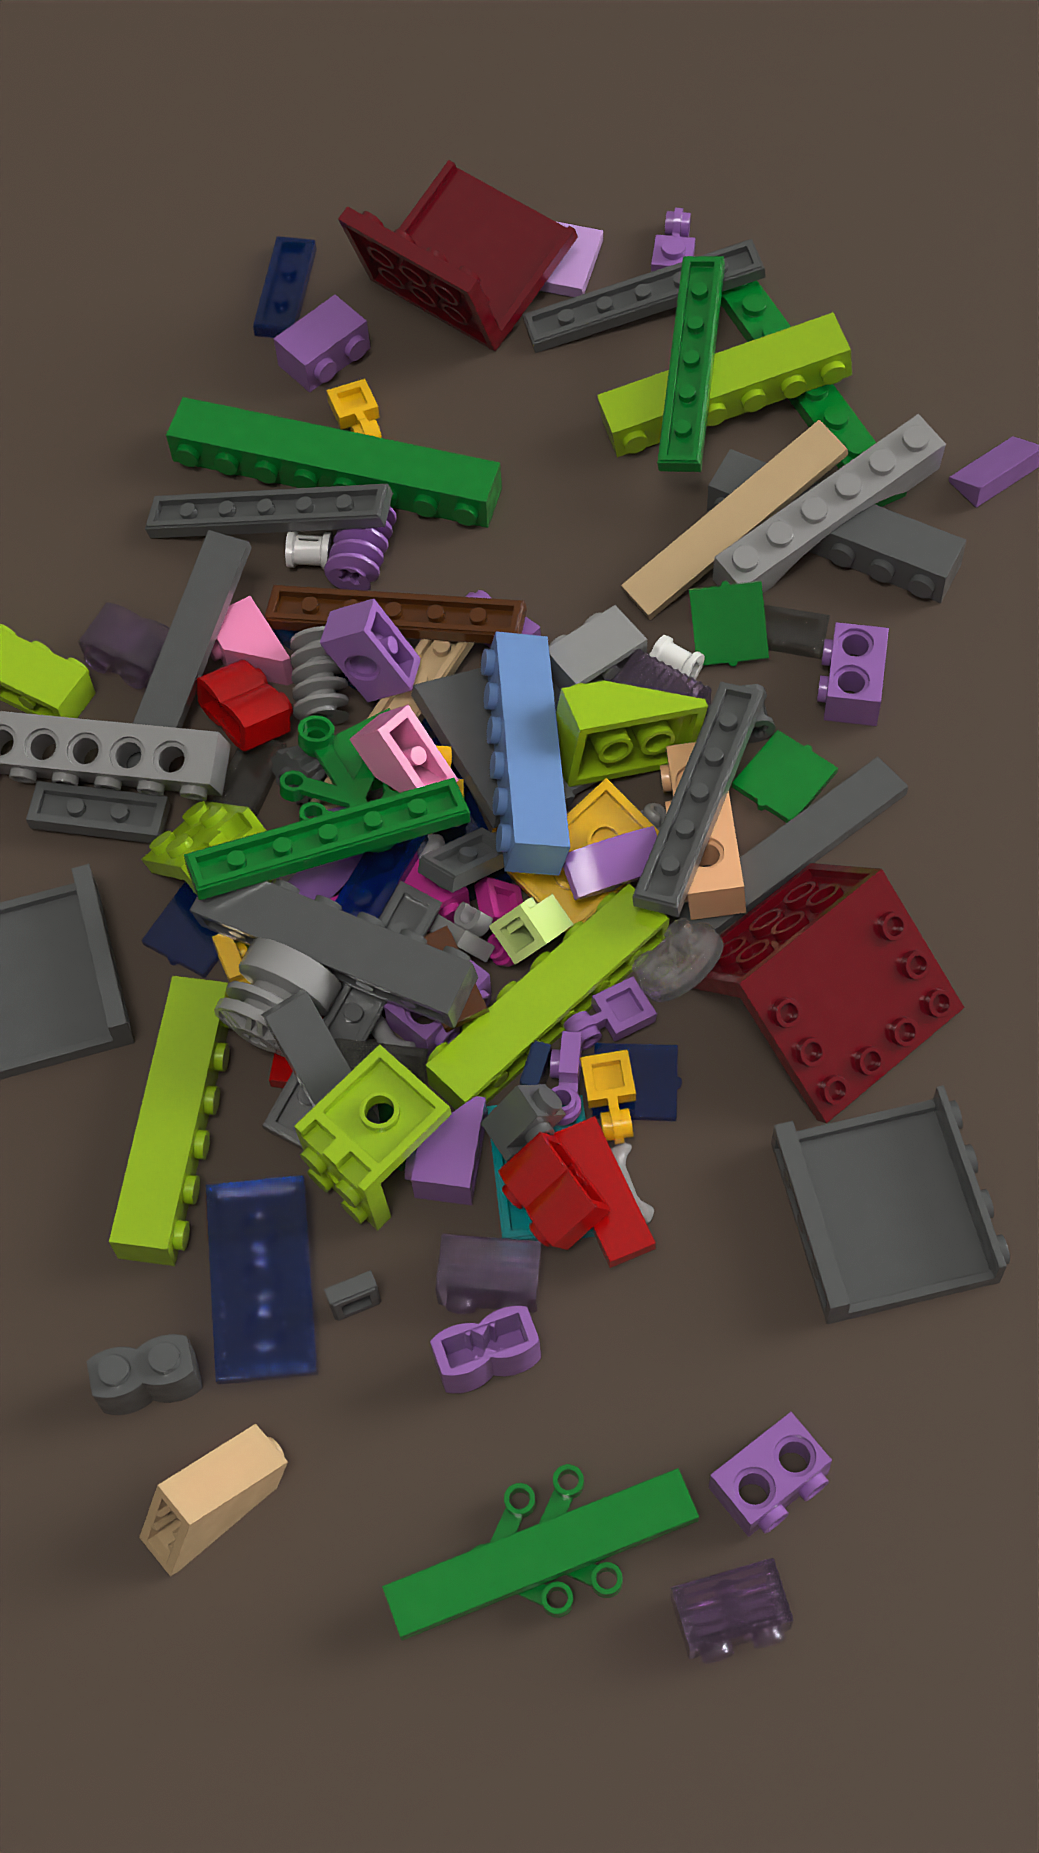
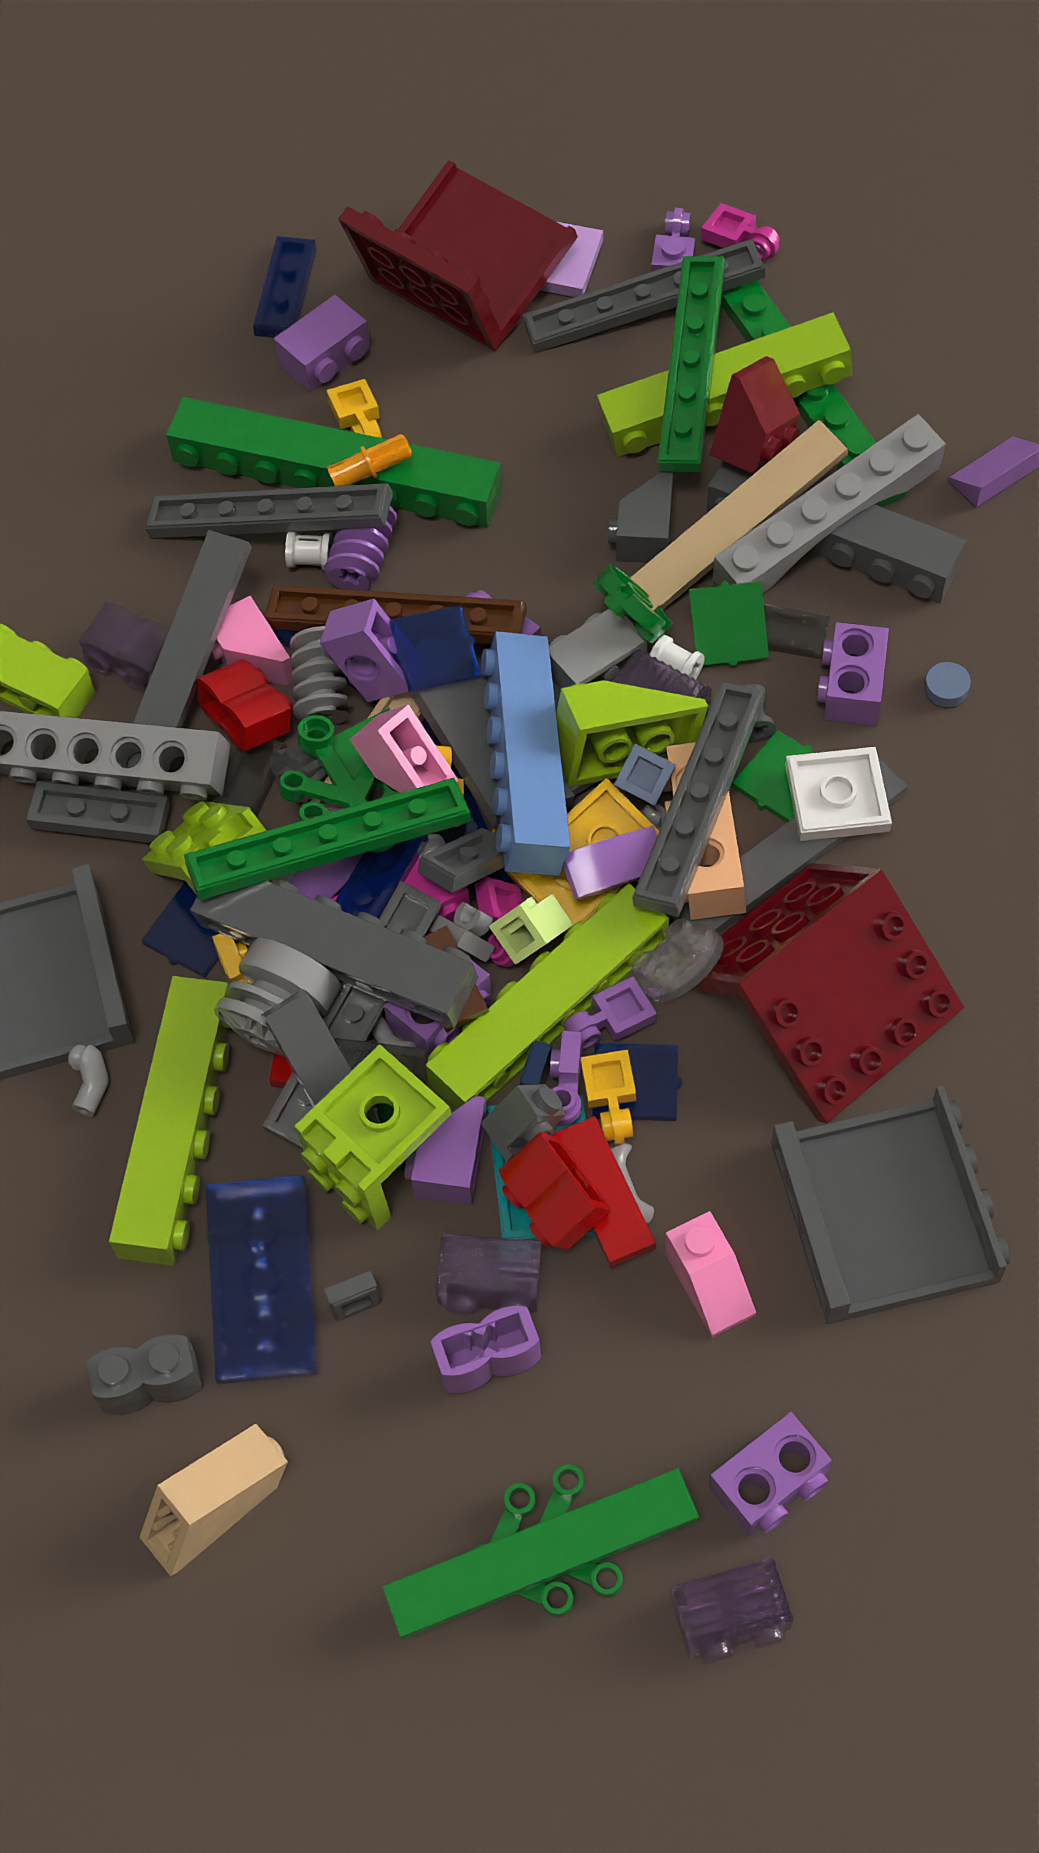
(94, 1076): none -> light grey arm
(370, 461): none -> light orange axle
(434, 648): none -> clear blue piece
(628, 598): none -> green plate
(643, 520): none -> dark grey slope
(644, 774): none -> sand blue tile
(709, 1273): none -> bright pink slope
(732, 226): none -> dark pink plate
(755, 417): none -> dark red slope
(838, 794): none -> white tile
(947, 684): none -> sand blue tile

